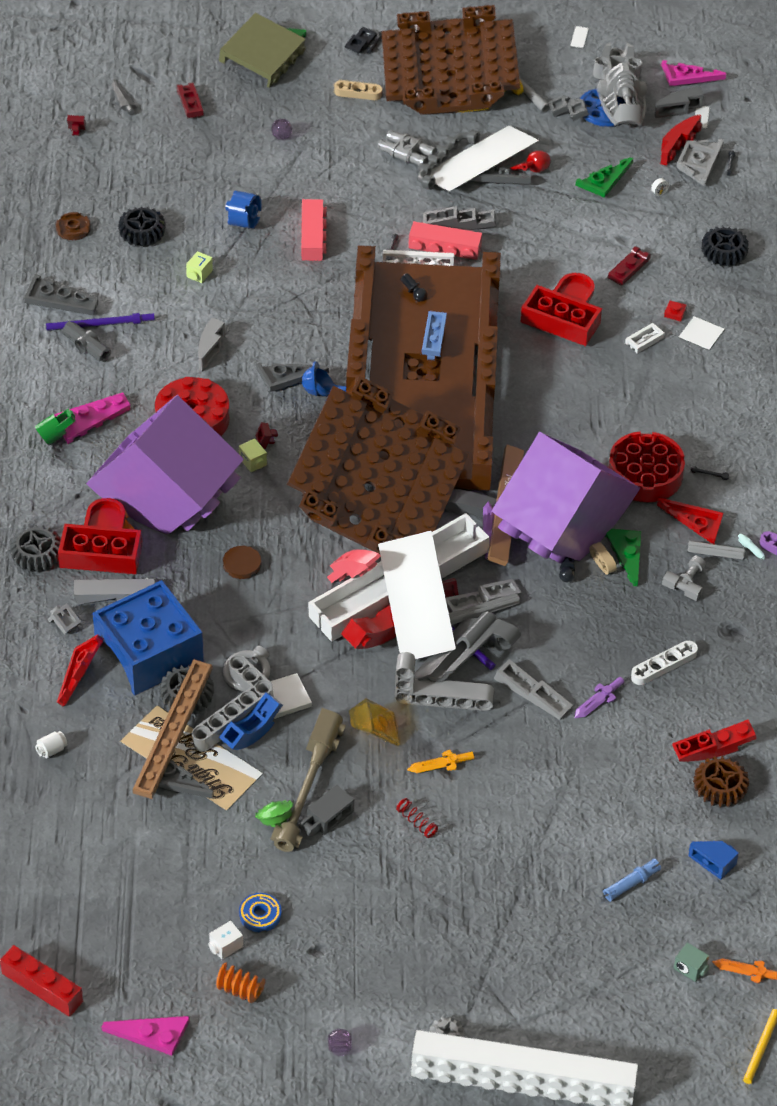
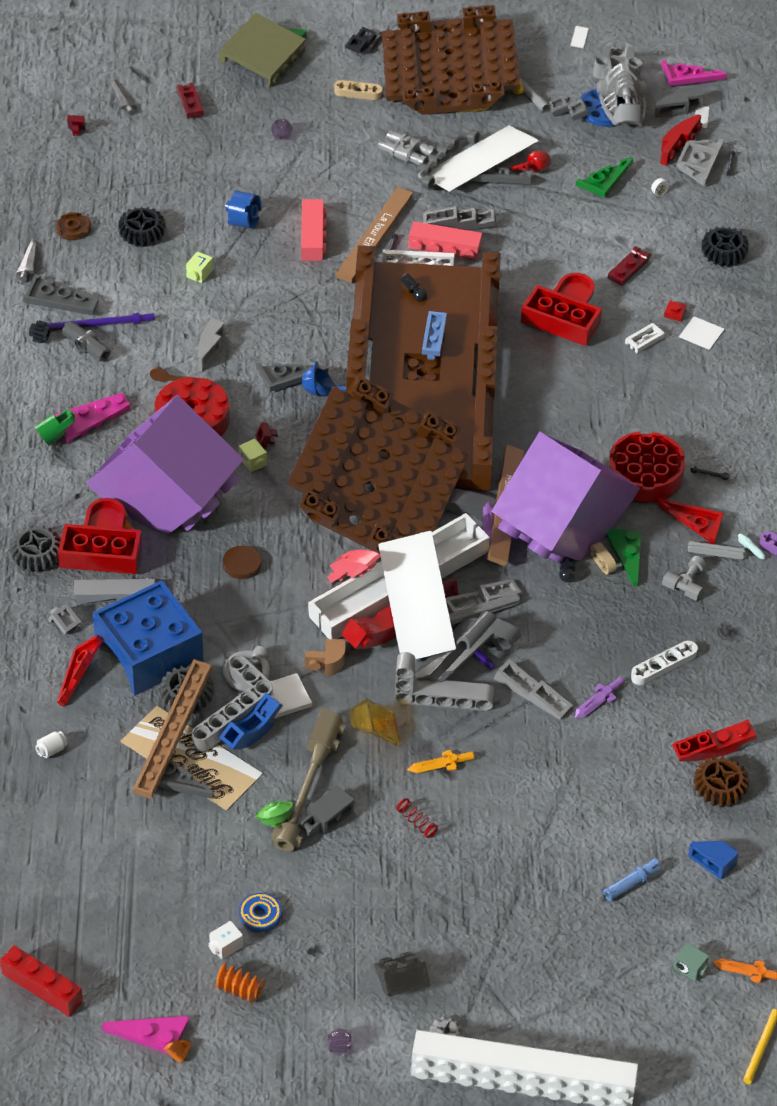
(27, 265): none -> flat silver bar
(39, 331): none -> black gear
(161, 375): none -> reddish brown piece
(178, 1049): none -> orange tile
(330, 660): none -> medium nougat brick
(376, 231): none -> medium nougat tile
(402, 974): none -> clear smoke slope

